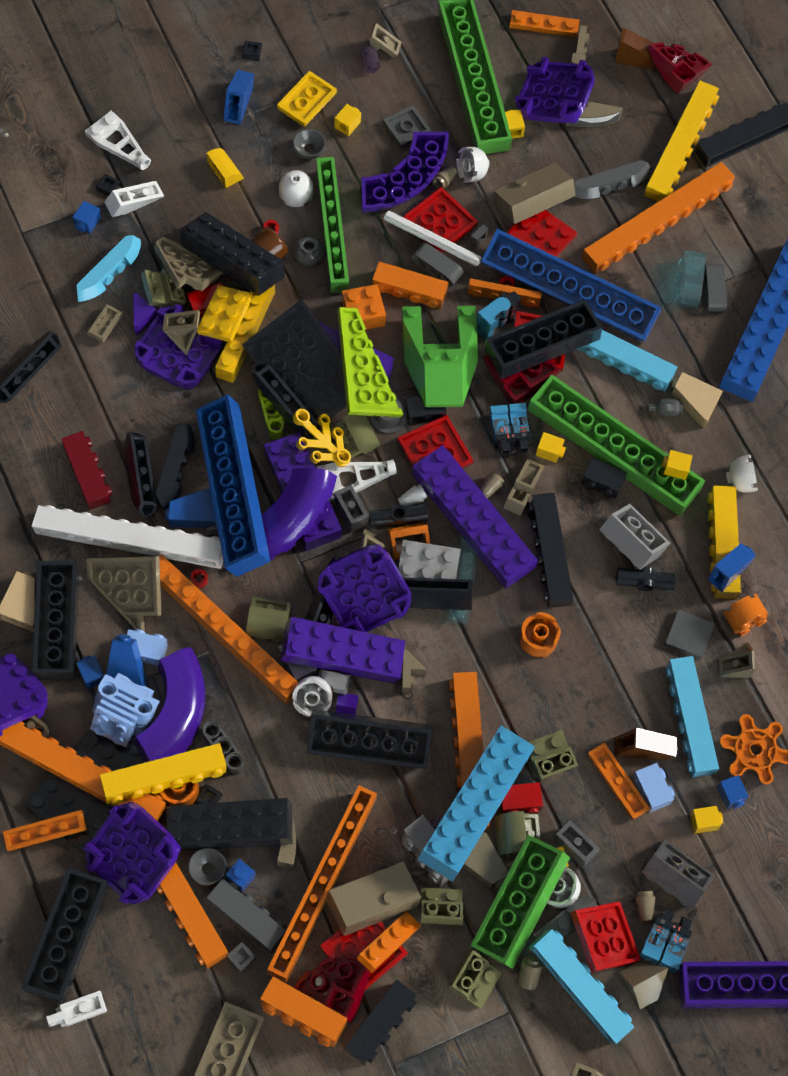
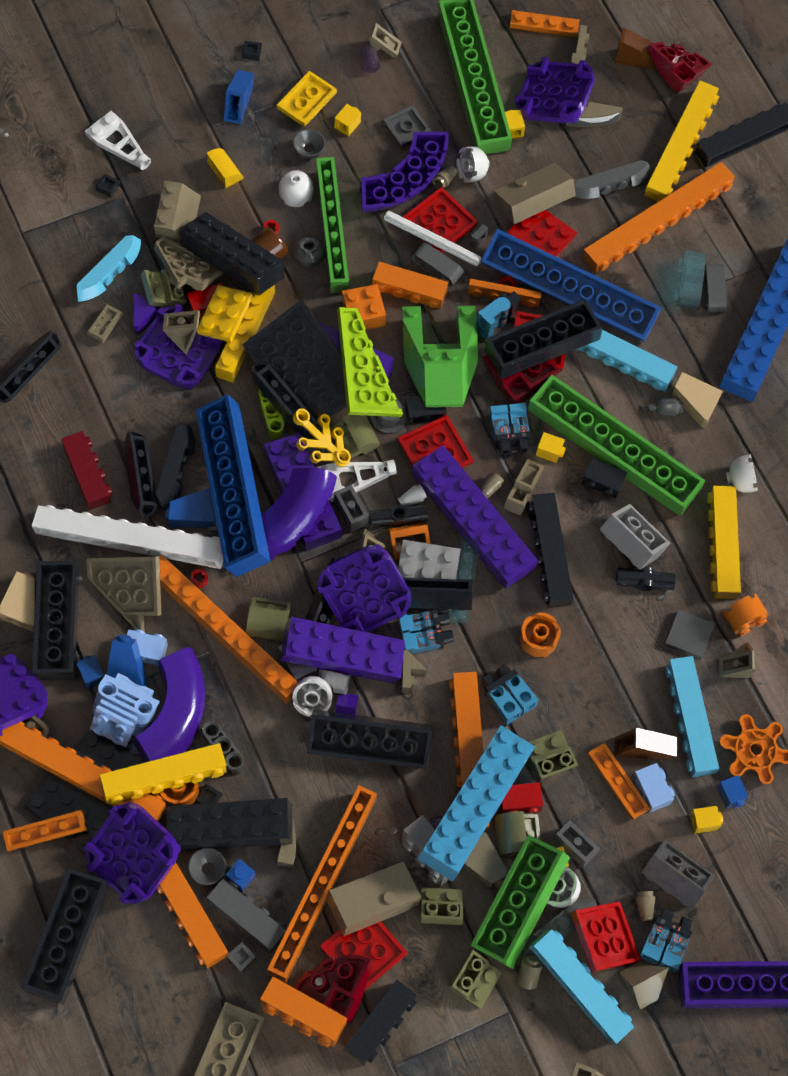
(78, 1010): white hinge -> none
(86, 217): blue brick -> none
(132, 198): white slope -> none
(176, 209): none -> dark tan slope
(388, 942): orange plate -> none
(424, 632): none -> hips
(509, 694): none -> dark azure hips
(677, 464): yellow brick -> none
(731, 566): blue slope -> none

